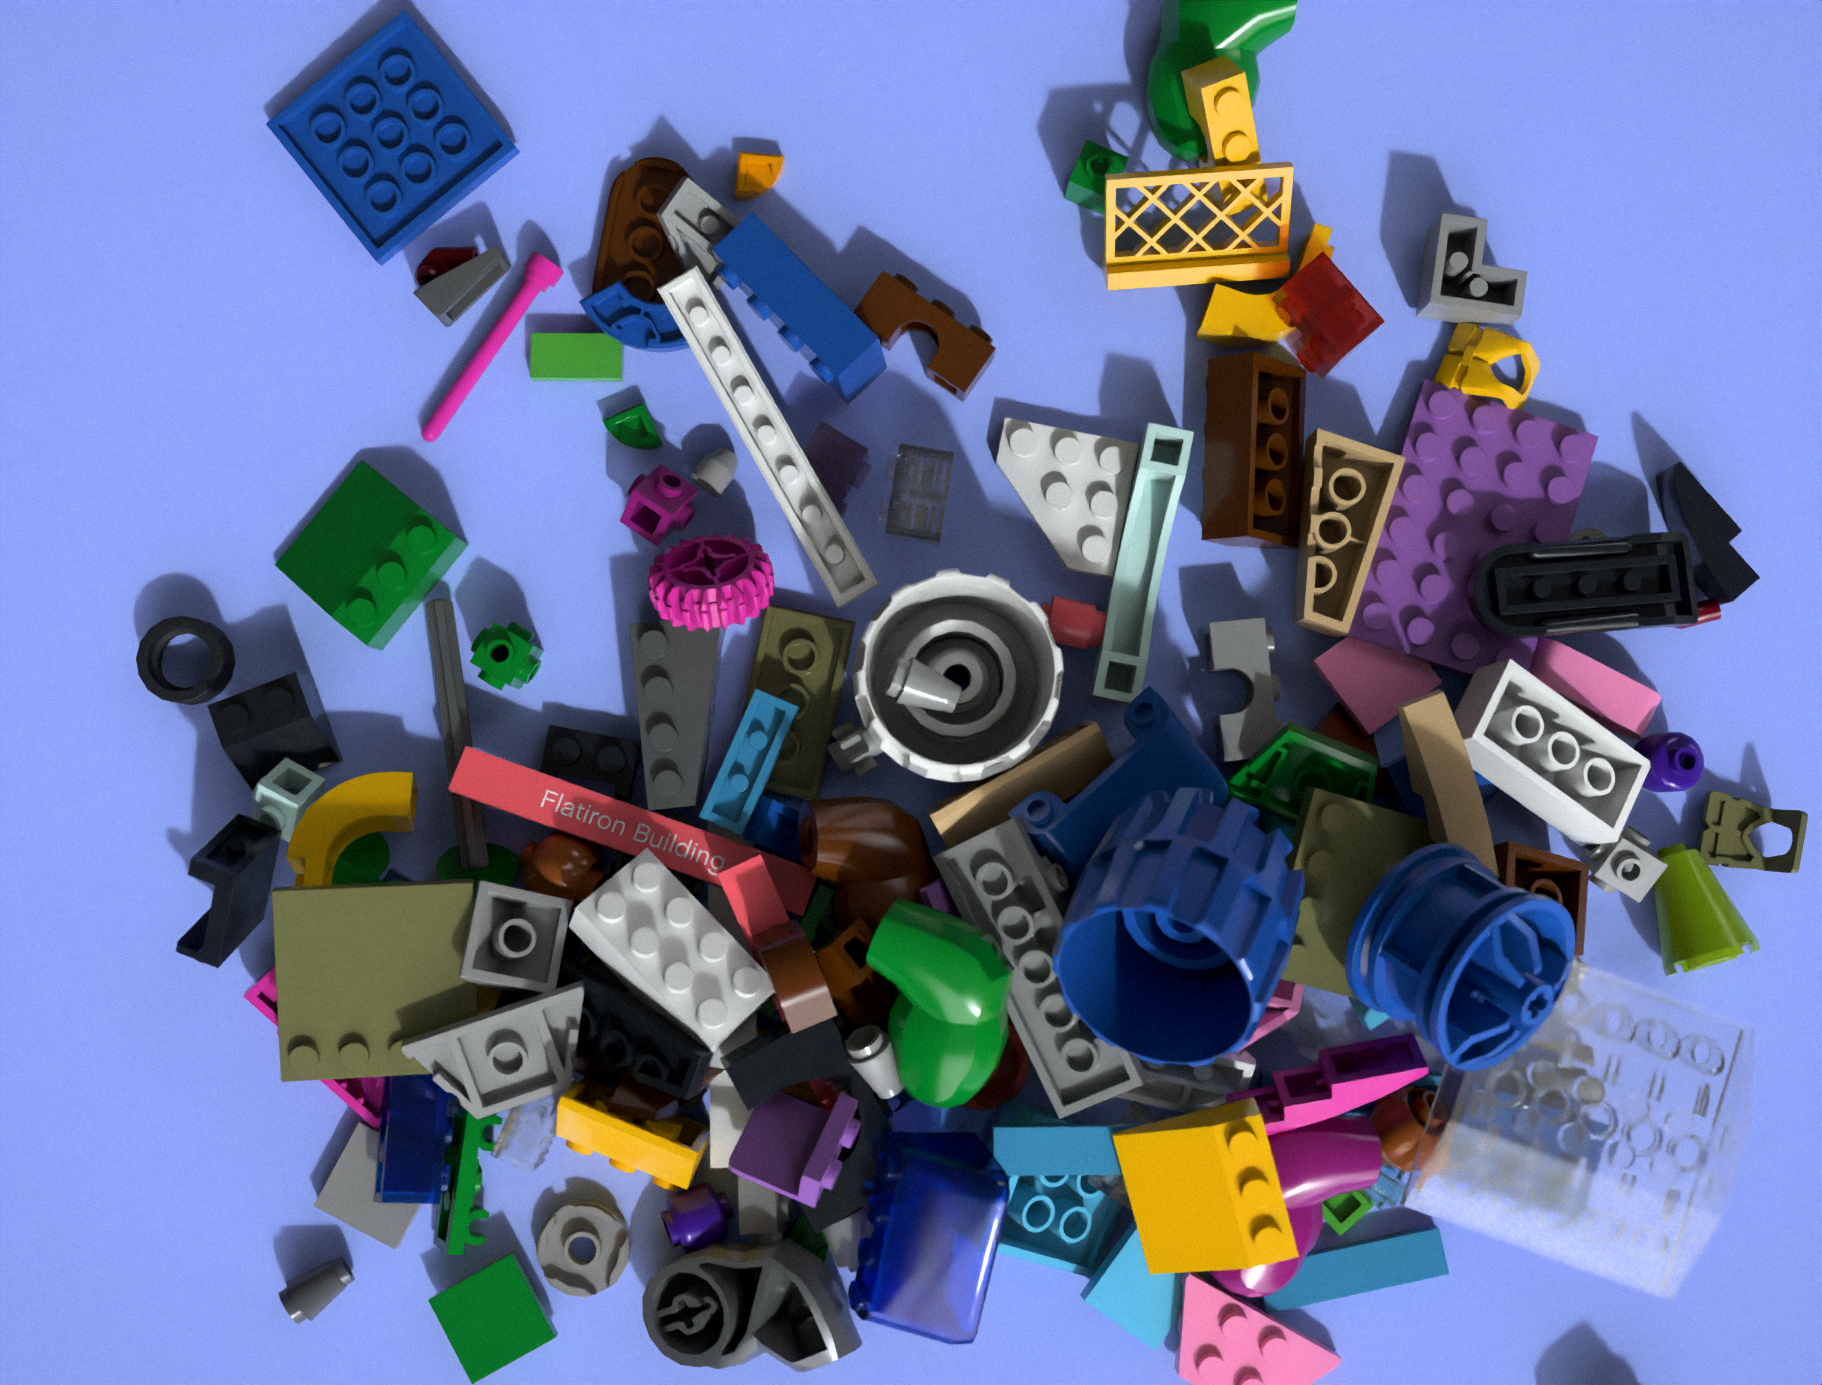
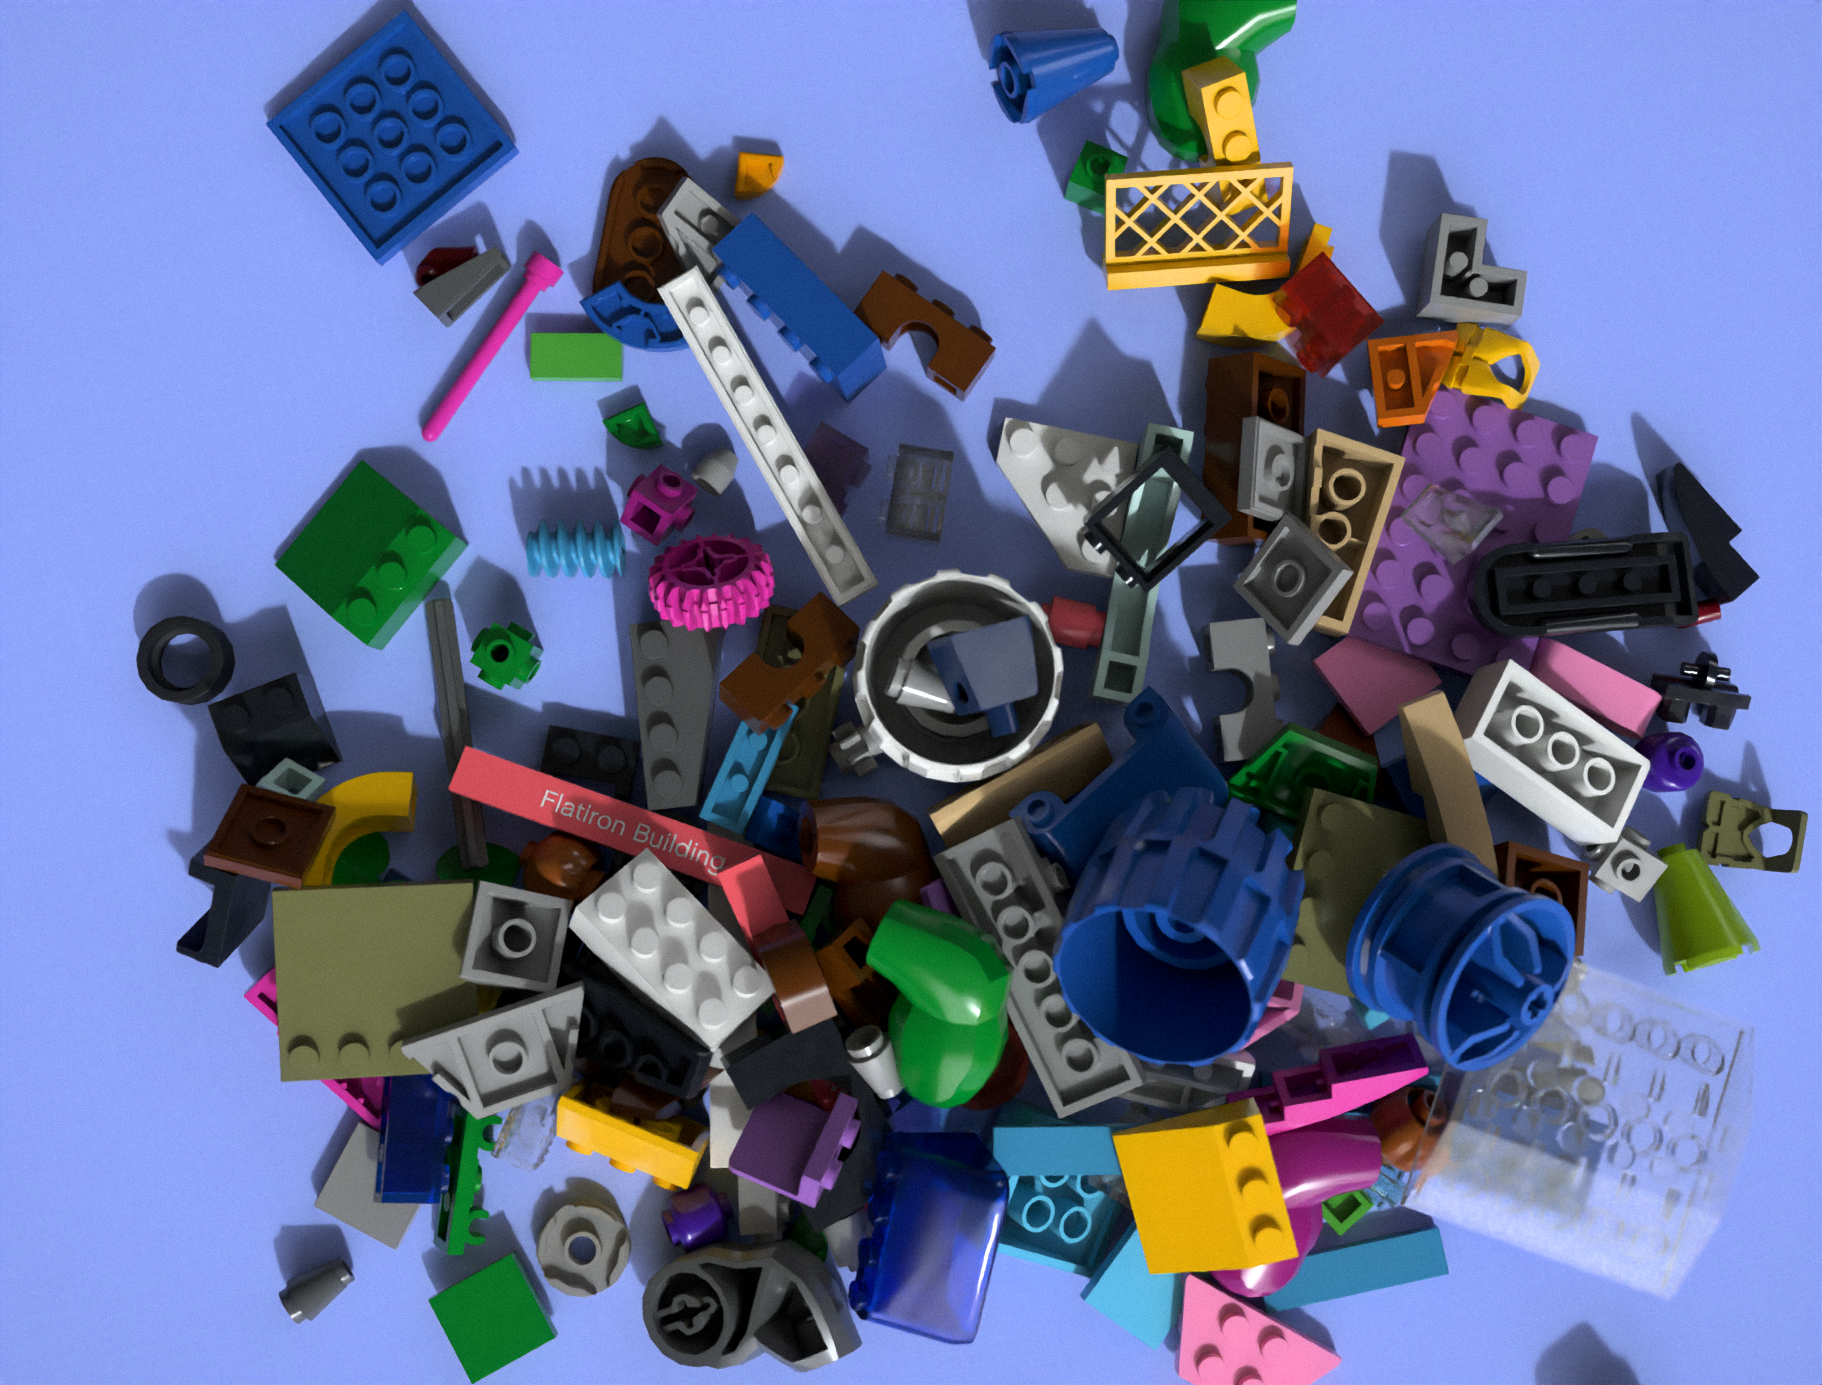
(270, 836): none -> reddish brown tile
(576, 549): none -> dark azure piece
(765, 693): none -> reddish brown arch
(989, 671): none -> dark blue torso
(1047, 67): none -> blue cone
(1129, 568): none -> black window
(1272, 471): none -> light grey tile
(1292, 579): none -> light grey tile
(1408, 375): none -> orange wing
(1450, 521): none -> clear slope
(1718, 698): none -> black hips

